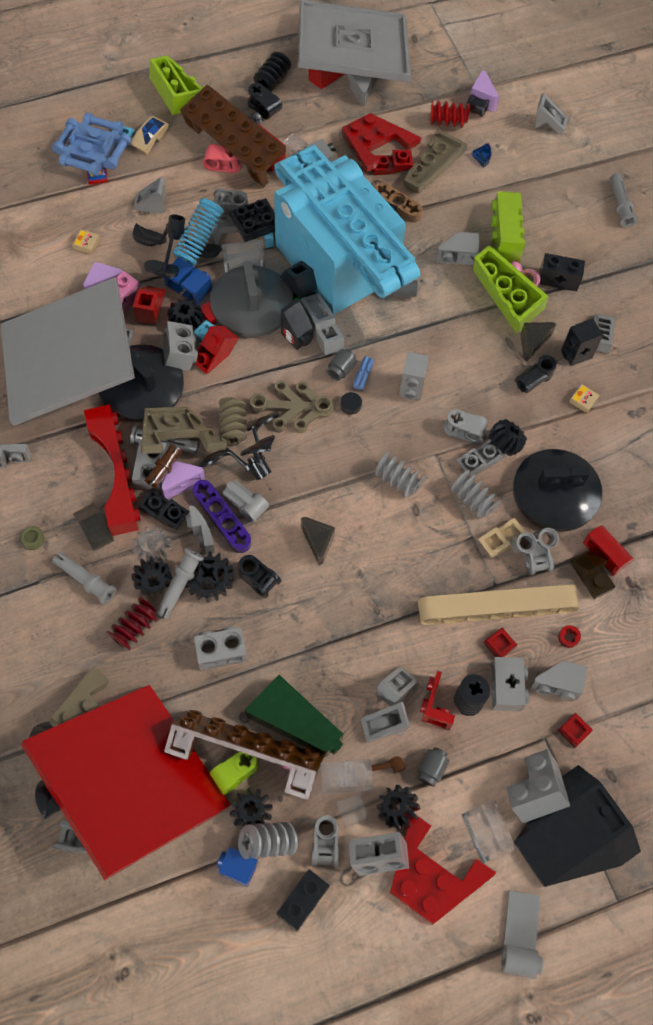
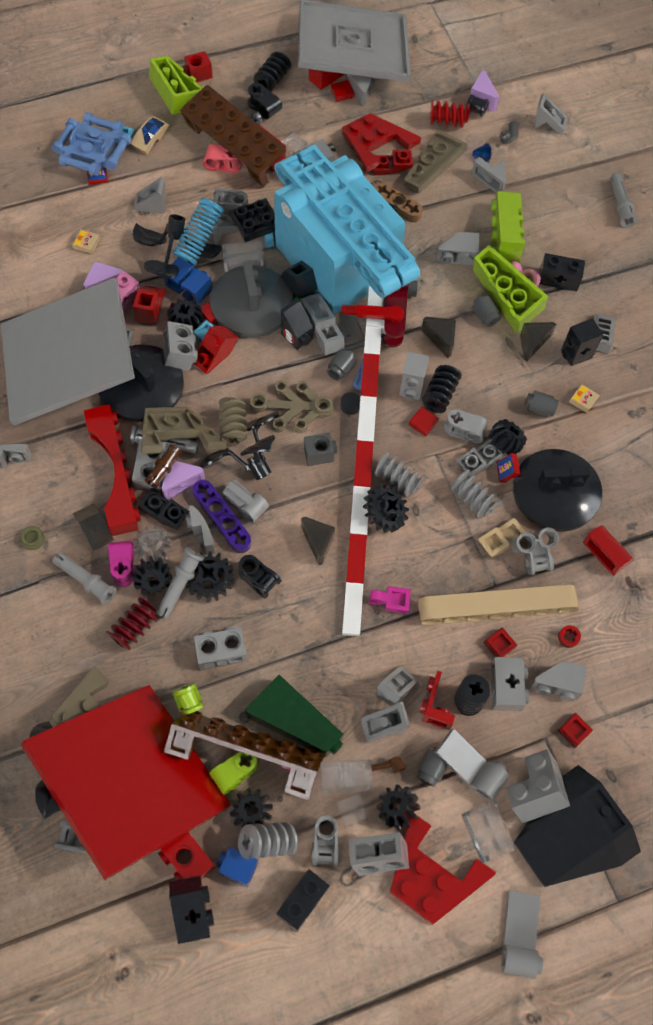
(121, 560): none -> dark pink piece
(188, 698): none -> lime piece
(189, 909): none -> black brick
(198, 66): none -> red brick
(199, 864): none -> red brick
(317, 457): none -> dark grey brick
(342, 90): none -> red tile
(385, 508): none -> black gear
(391, 323): none -> piece
(394, 598): none -> dark pink plate
(423, 421): none -> red tile
(440, 332): none -> clear smoke slope
(441, 388): none -> black piece
(481, 775): none -> light grey door
(486, 310): none -> dark grey brick
(490, 176): none -> light grey slope
(508, 468): none -> tile
(510, 135): none -> dark grey arm
(536, 374): black piece -> none
(541, 403): none -> dark grey brick
(591, 572): dark brown slope -> none

